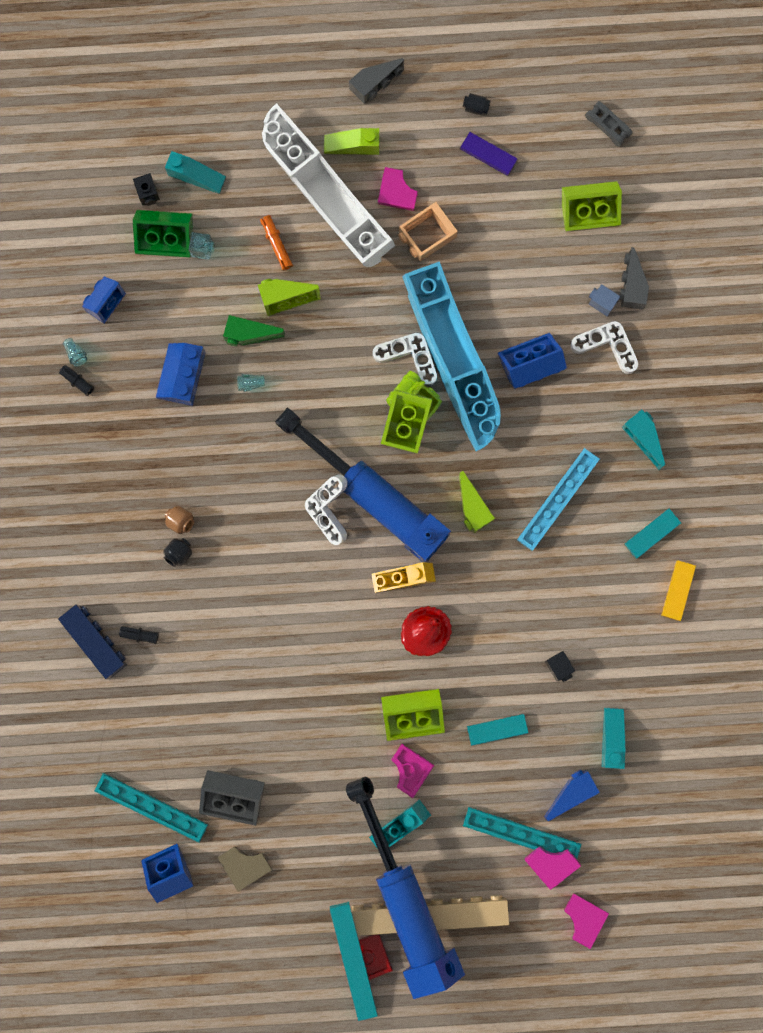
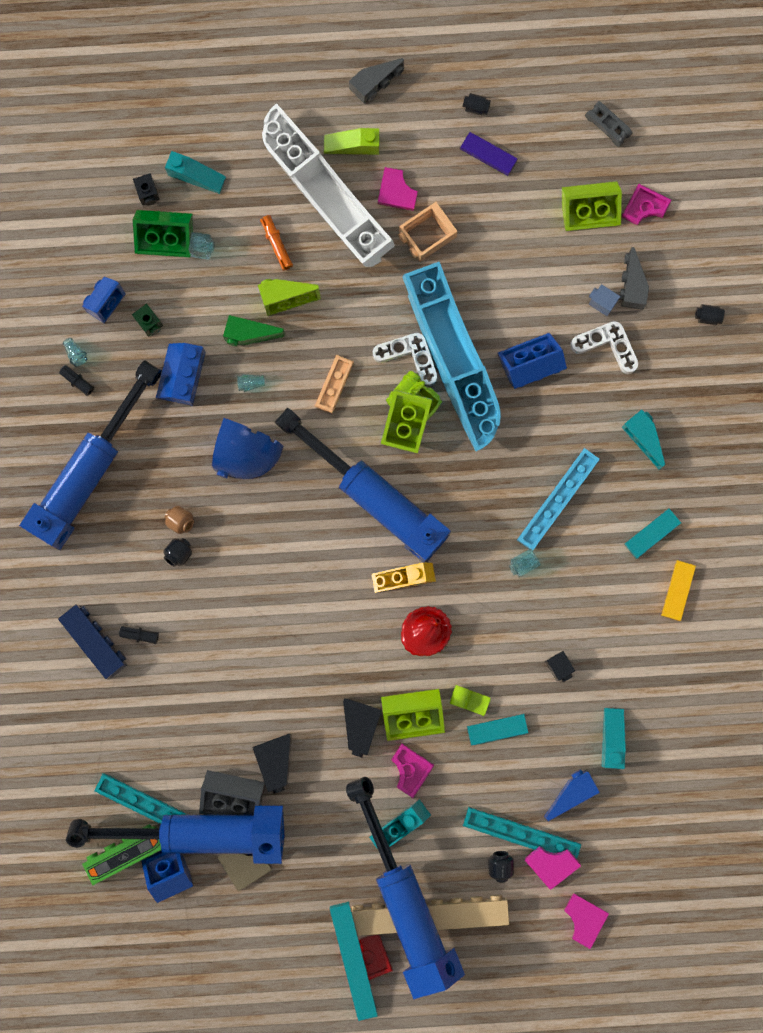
(82, 473): none -> blue piece
(119, 857): none -> brick
(147, 320): none -> dark green brick
(203, 834): none -> blue piece
(243, 453): none -> blue brick
(274, 762): none -> black slope
(322, 505): white beam -> none
(334, 384): none -> light nougat tile
(360, 726): none -> black slope
(470, 700): none -> lime panel
(474, 509): lime slope -> none
(501, 866): none -> black head
(524, 563): none -> clear light blue brick
(645, 204): none -> dark pink tile
(709, 314): none -> black brick

